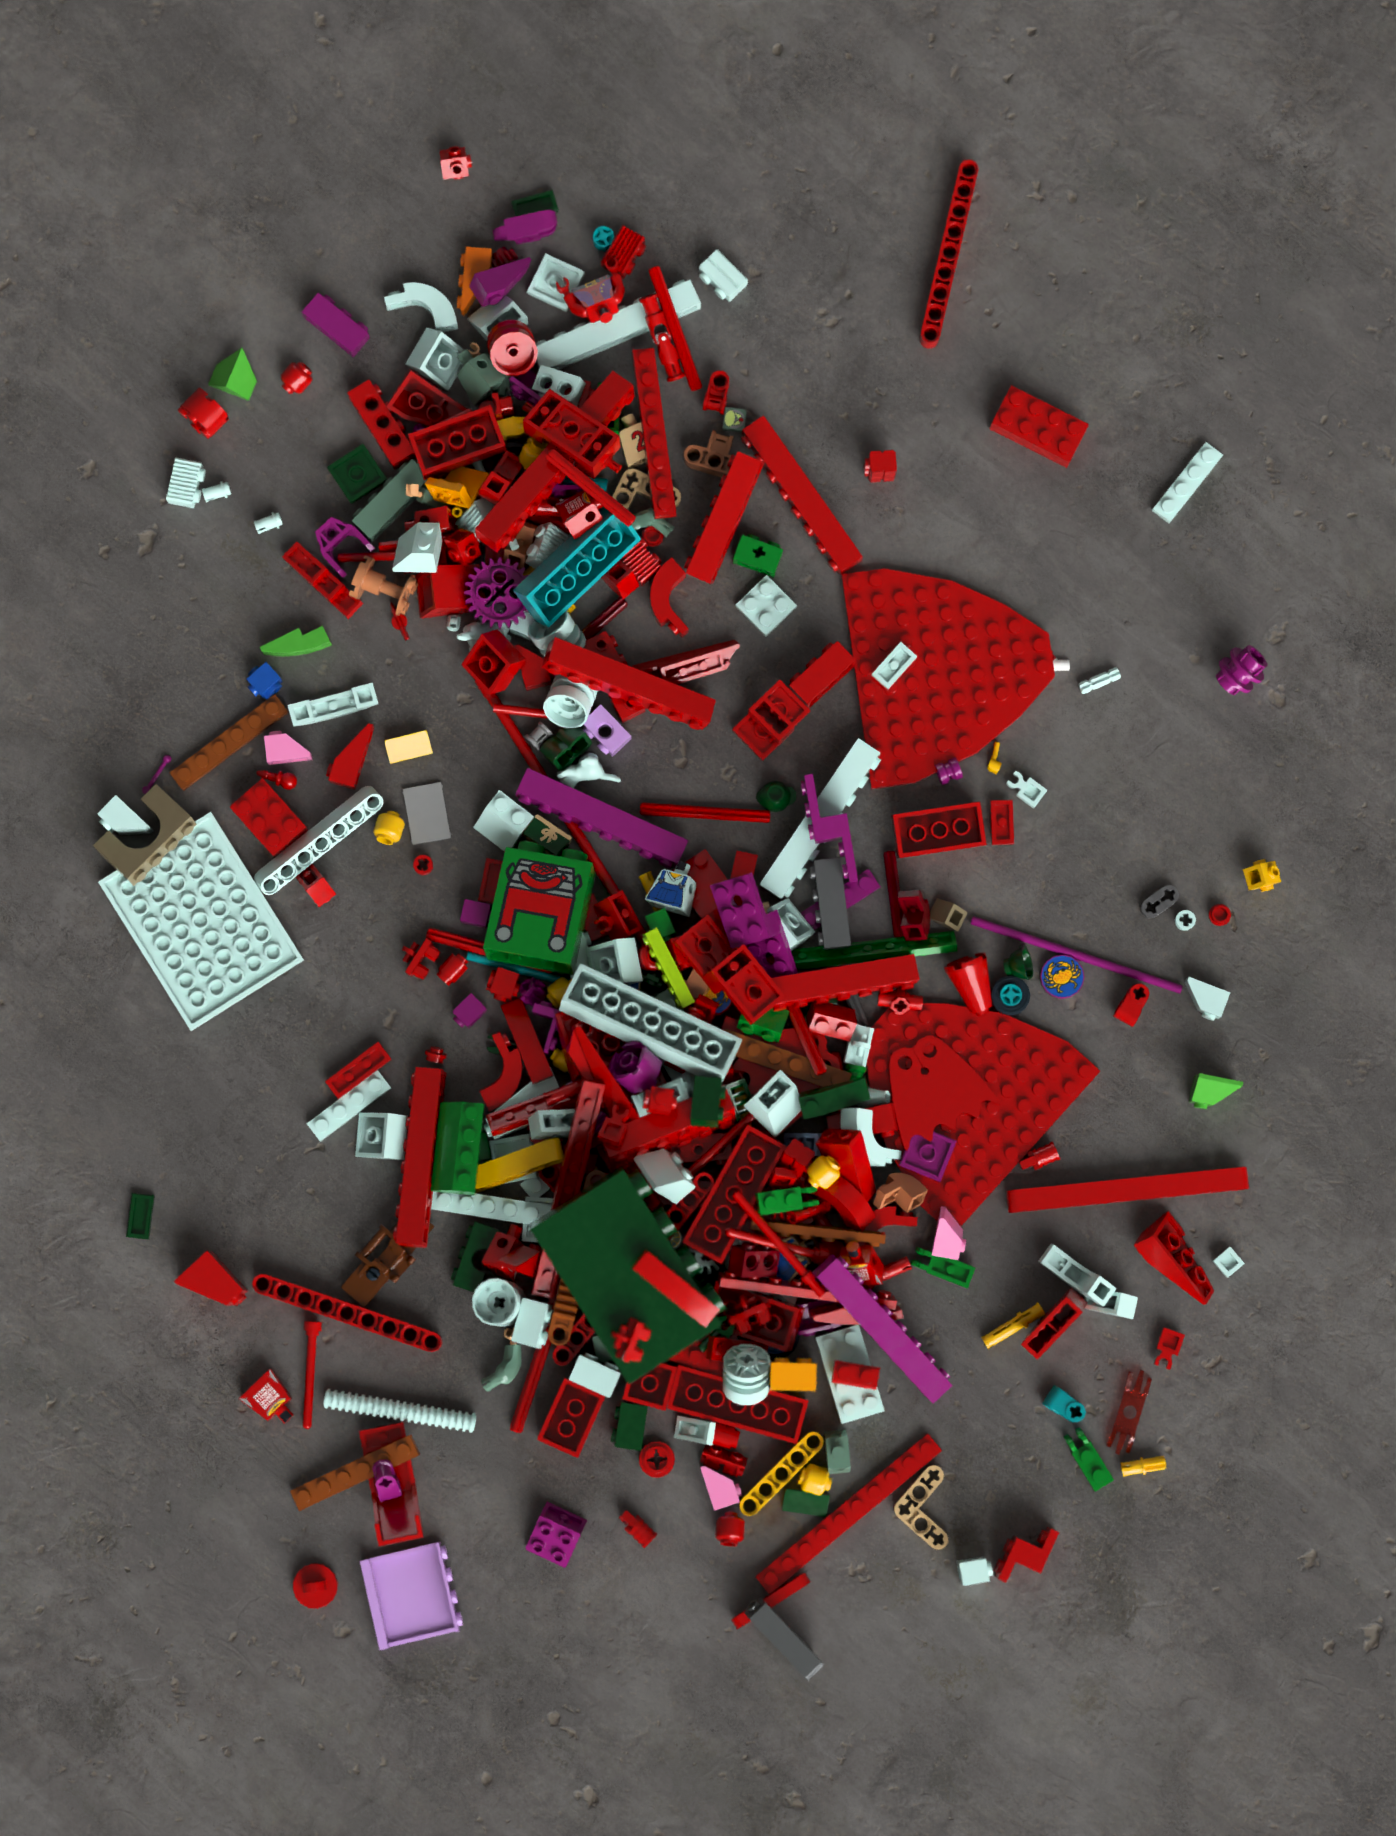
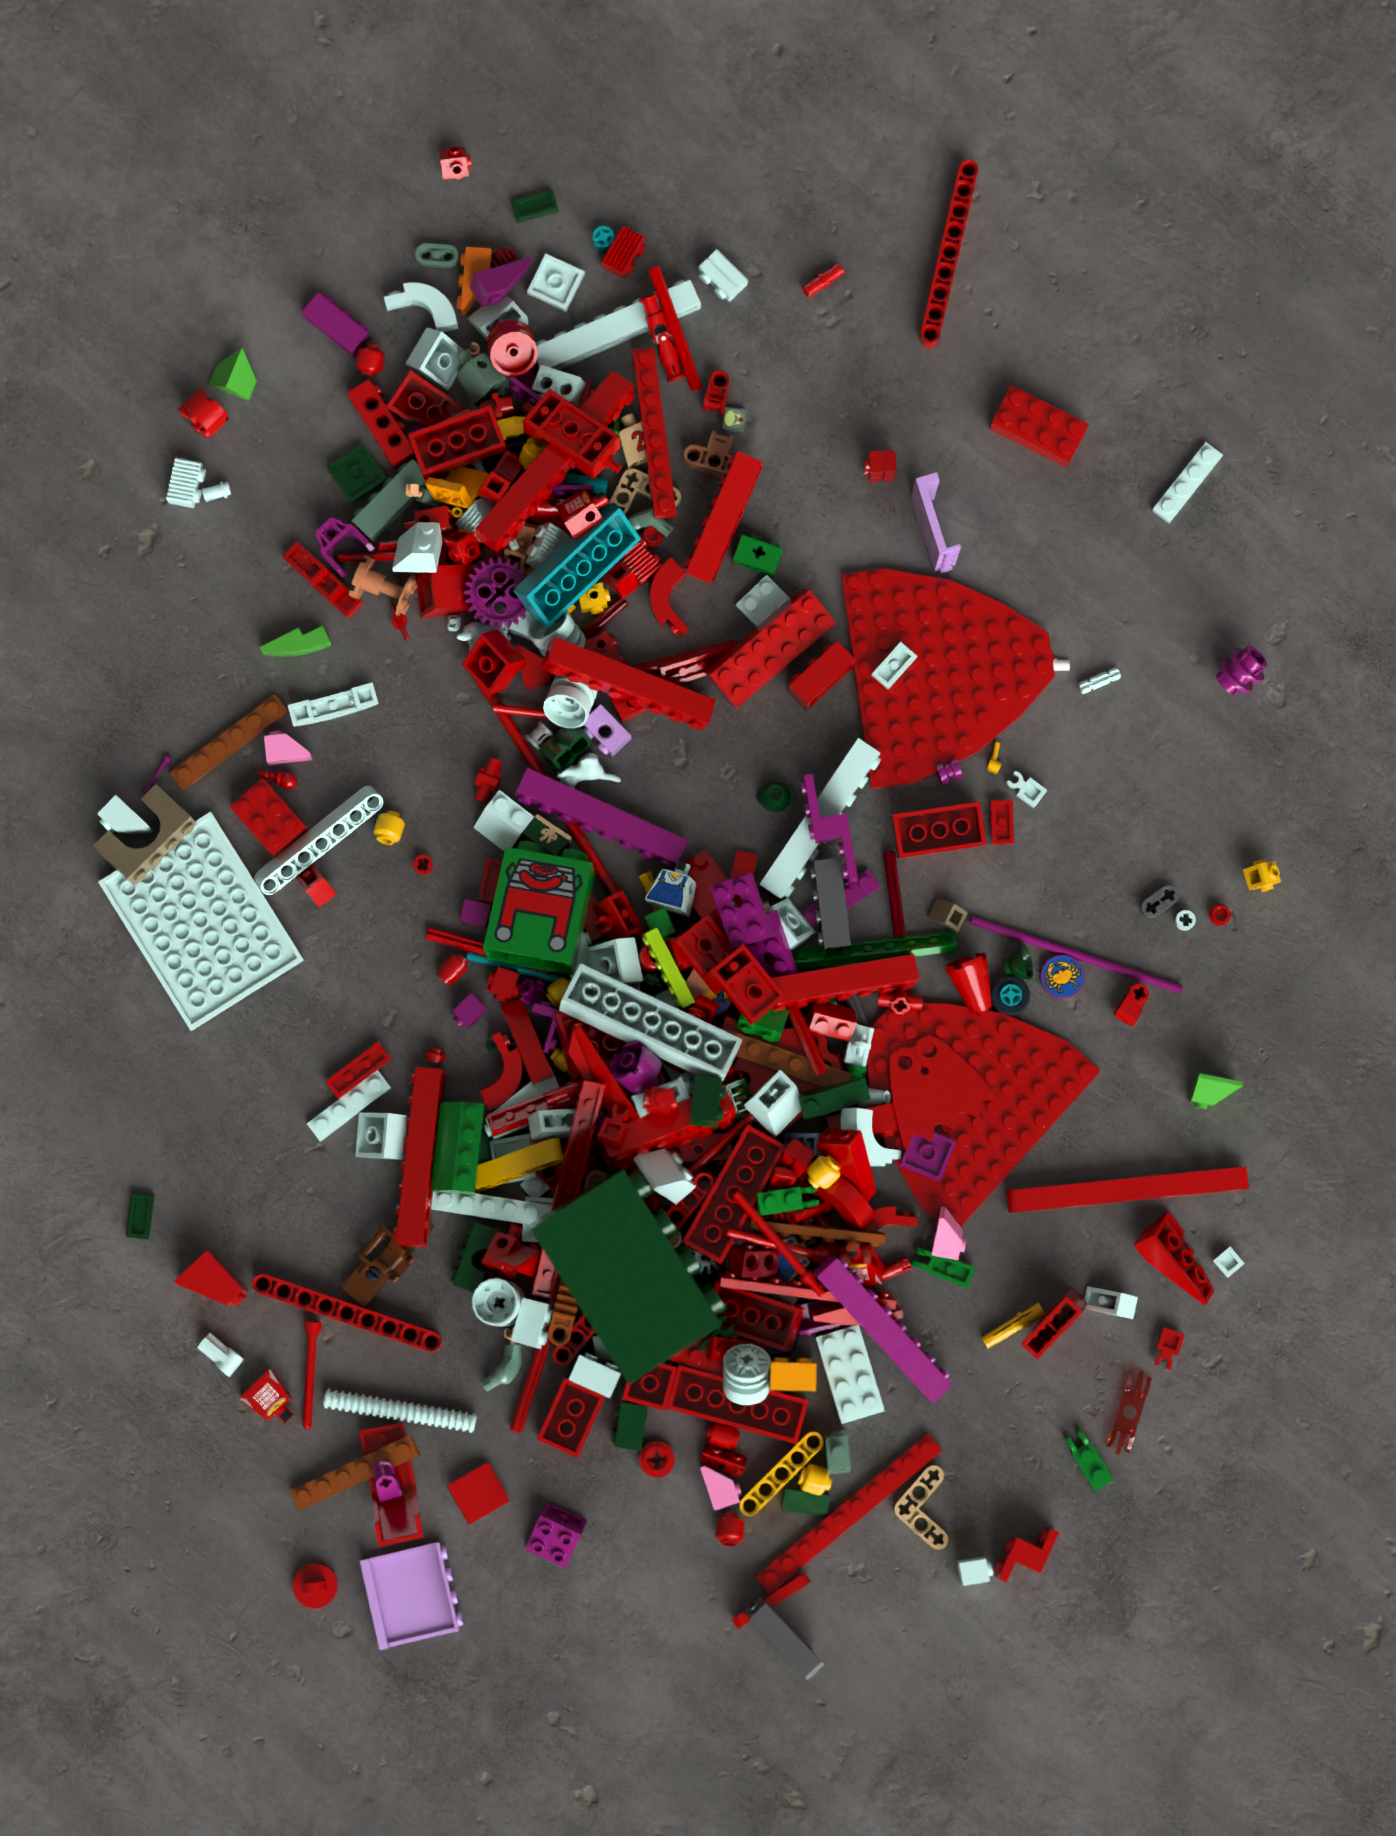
(224, 1357): none -> light aqua piece
(264, 681): blue brick -> none
(268, 522): light aqua pin -> none
(296, 377): red head -> none
(349, 763): red slope -> none
(370, 359): none -> red head
(408, 746): yellow slope -> none
(415, 967): red hips -> none
(426, 813): light grey piece -> none
(437, 253): none -> sand green plate
(478, 1493): none -> red slope
(488, 780): none -> red axle
(527, 227): magenta piece -> none
(590, 487): red axle -> none
(595, 605): none -> yellow brick
(597, 298): red torso -> none
(627, 1339): red hips -> none
(637, 1528): red hinge -> none
(675, 1288): red slope -> none
(694, 1430): light aqua plate -> none
(703, 812): red axle -> none
(760, 1311): red hips -> none
(770, 647): none -> red brick
(771, 720): red bracket -> none
(801, 495): red brick -> none
(822, 280): none -> red pin
(855, 1375): red brick -> none
(903, 1190): nougat brick -> none
(916, 915): dark red brick -> none
(922, 497): none -> lavender panel
(1040, 1157): red hinge -> none
(1061, 1402): teal piece -> none
(1076, 1275): light aqua arch -> none
(1143, 1465): yellow axle -> none
(1207, 998): light aqua slope -> none

